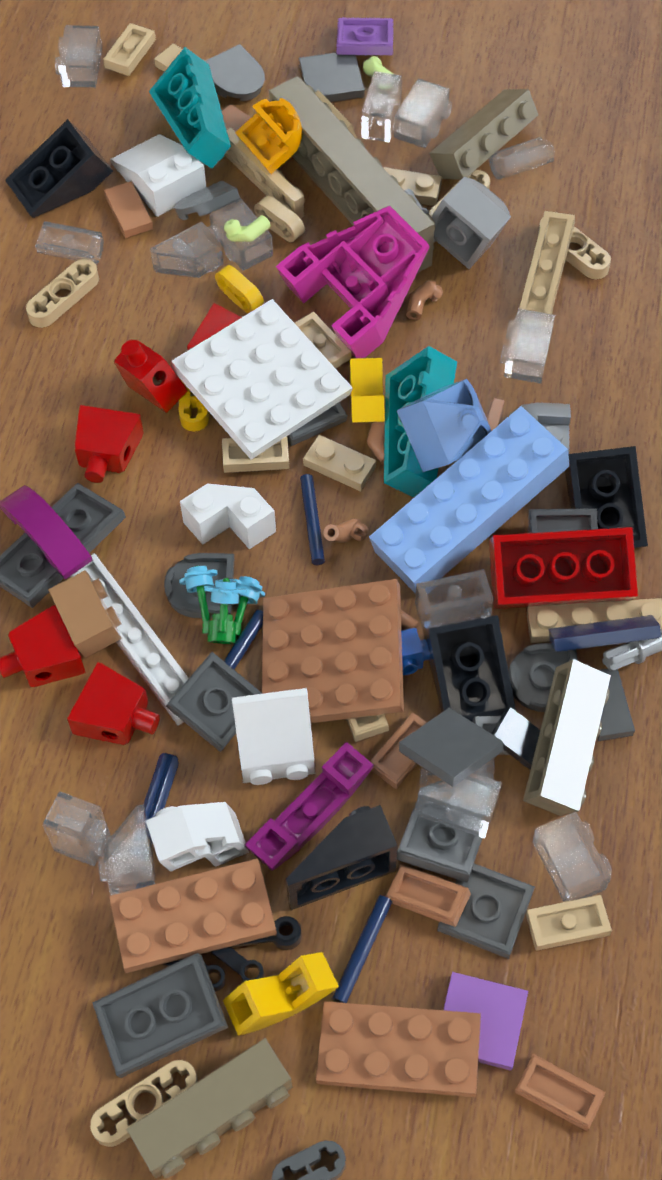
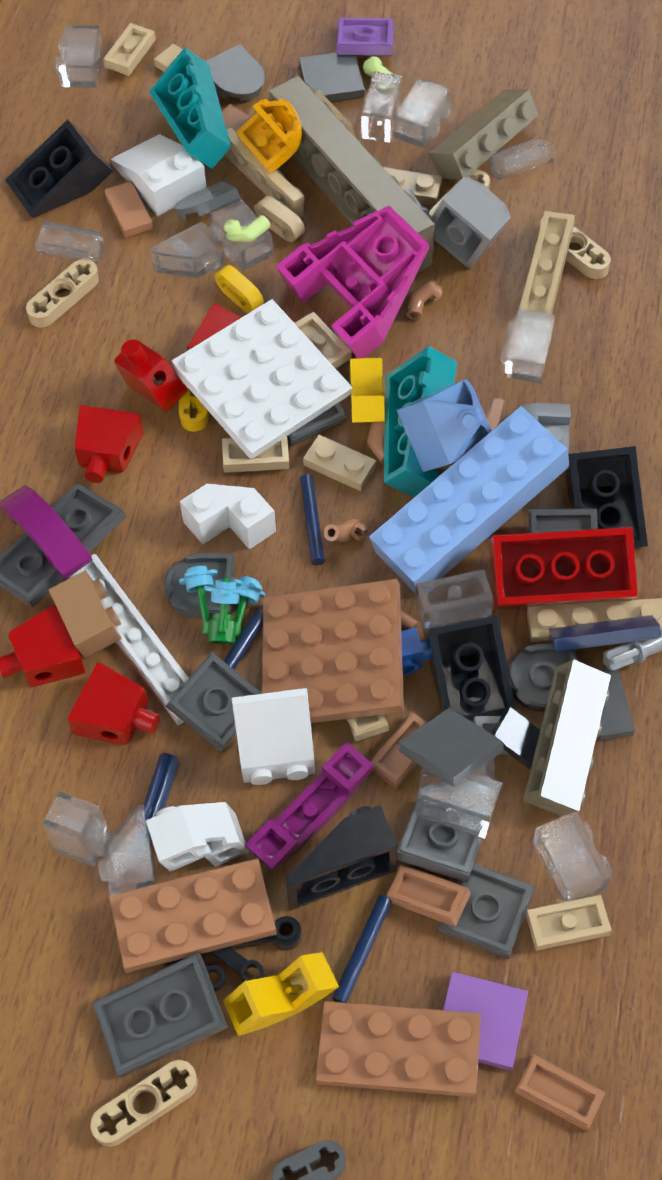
(210, 1109): dark tan brick -> none

